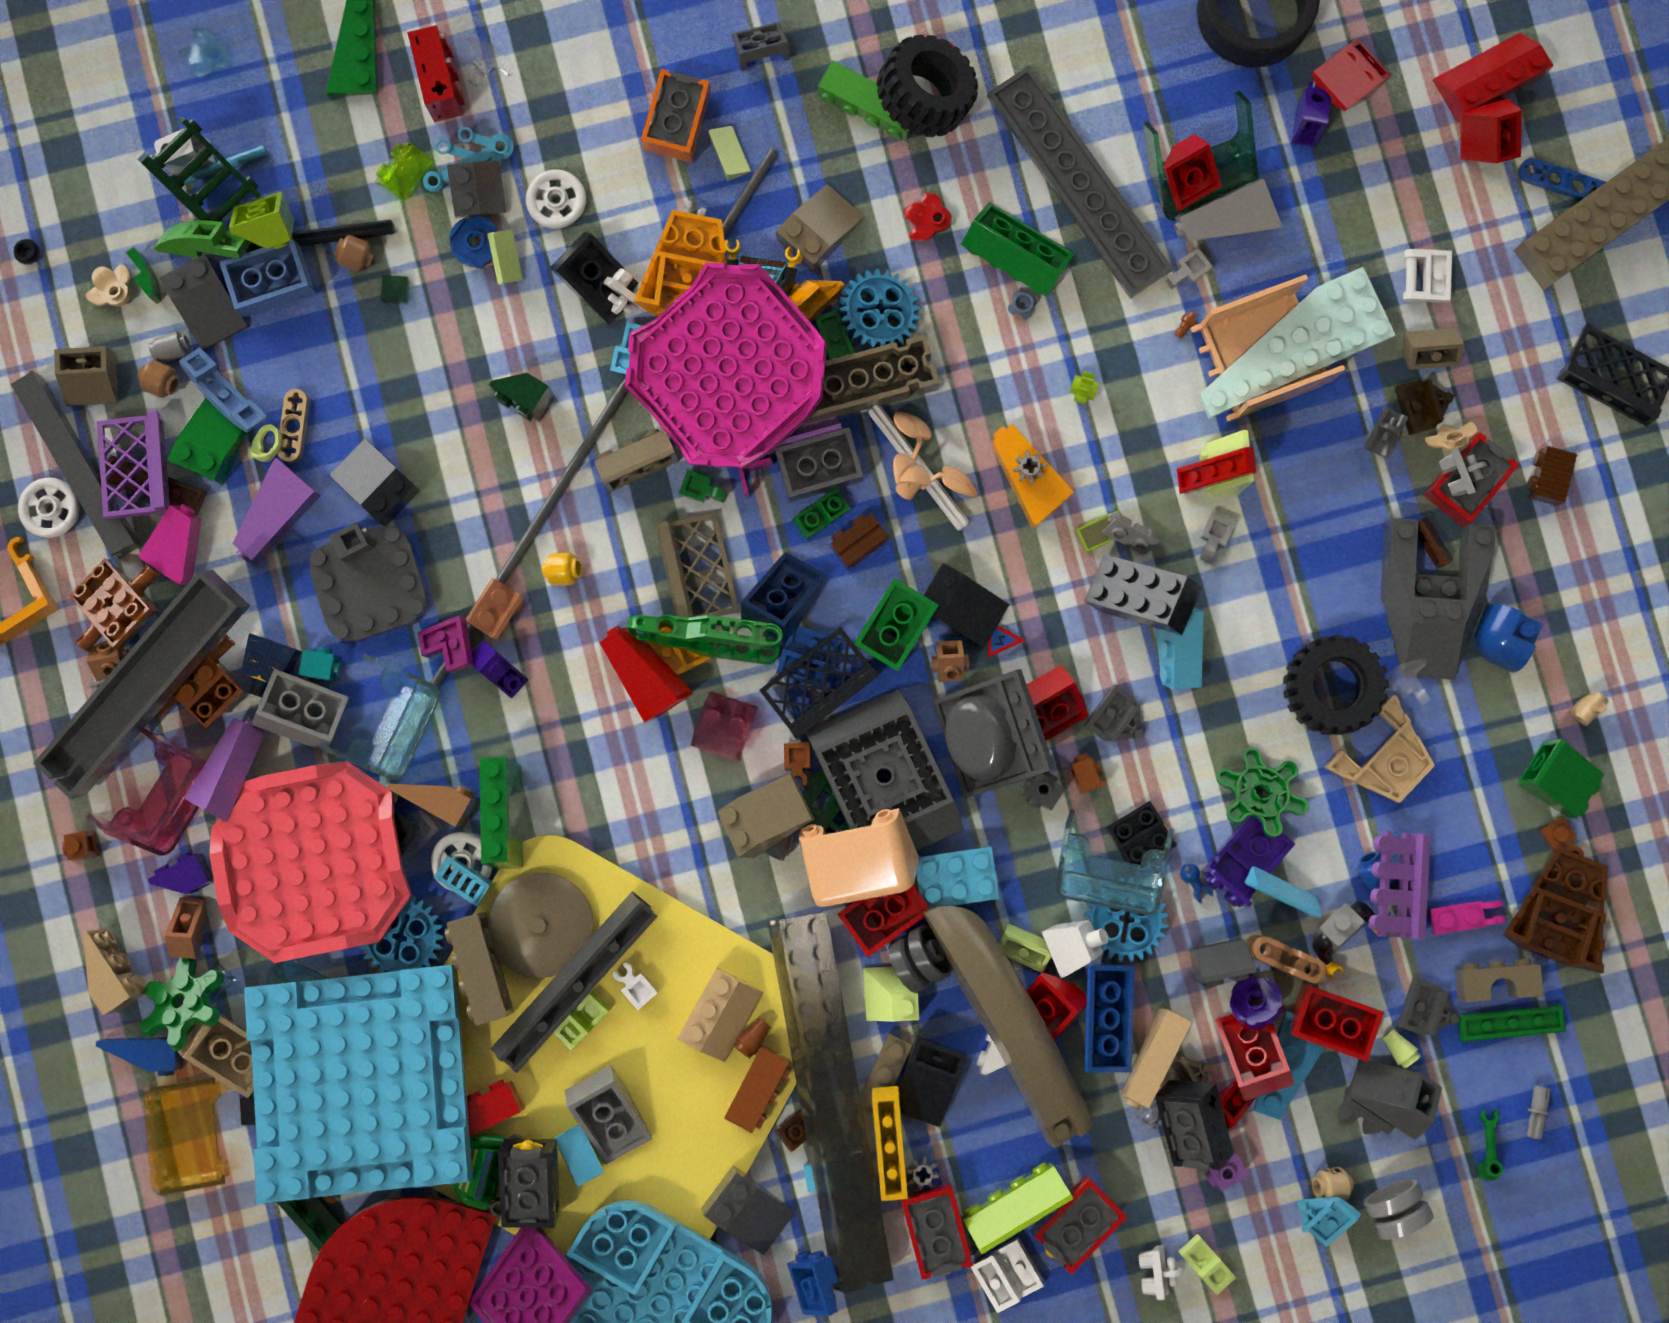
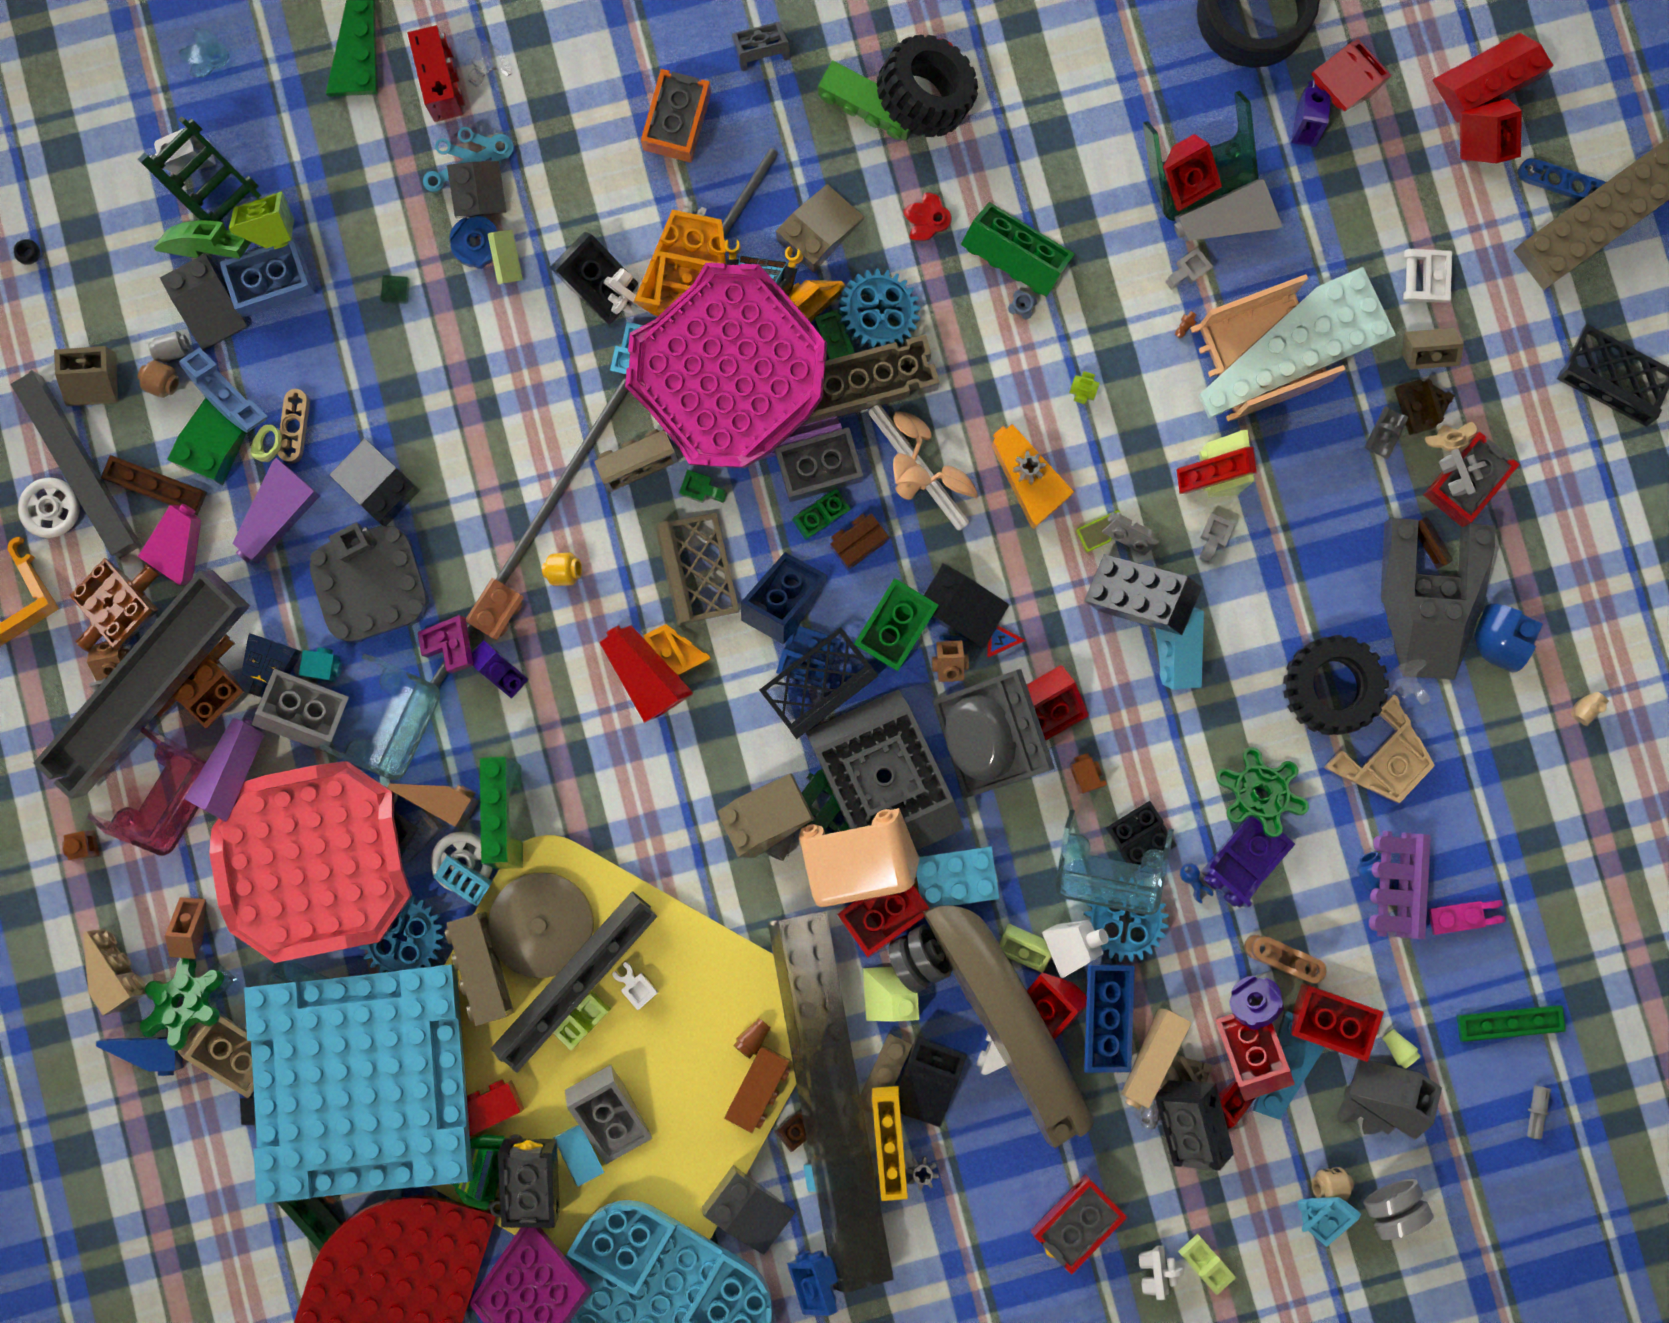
(110, 286): tan plate -> none
(147, 278): green slope -> none
(155, 460): medium lavender fence -> none
(182, 1135): clear yellow windscreen -> none
(186, 876): dark purple slope -> none
(234, 161): medium azure bar -> none
(333, 234): black axle -> none
(353, 253): medium nougat head -> none
(403, 170): clear neon green bracket -> none
(525, 394): dark green slope -> none
(542, 182): white plate -> none
(698, 636): green piece -> none
(720, 1015): tan slope -> none
(724, 726): clear pink slope -> none
(729, 152): yellowish green slope -> none
(756, 465): dark pink bracket -> none
(797, 759): dark orange plate -> none
(936, 1231): dark grey piece -> none
(1007, 1274): white slope -> none
(1016, 1207): lime slope -> none
(1052, 790): dark grey brick -> none
(1079, 182): dark grey plate -> none
(1115, 717): dark grey slope -> none
(1222, 961): dark grey slope -> none
(1229, 1175): medium lavender brick -> none
(1283, 891): medium azure slope -> none
(1338, 931): torso -> none
(1426, 1009): dark grey slope -> none
(1475, 982): dark tan arch -> none
(1483, 1167): green brick -> none
(1551, 475): reddish brown brick -> none
(1560, 834): dark orange plate -> none
(1561, 778): green slope -> none
(1565, 912): reddish brown wedge -> none

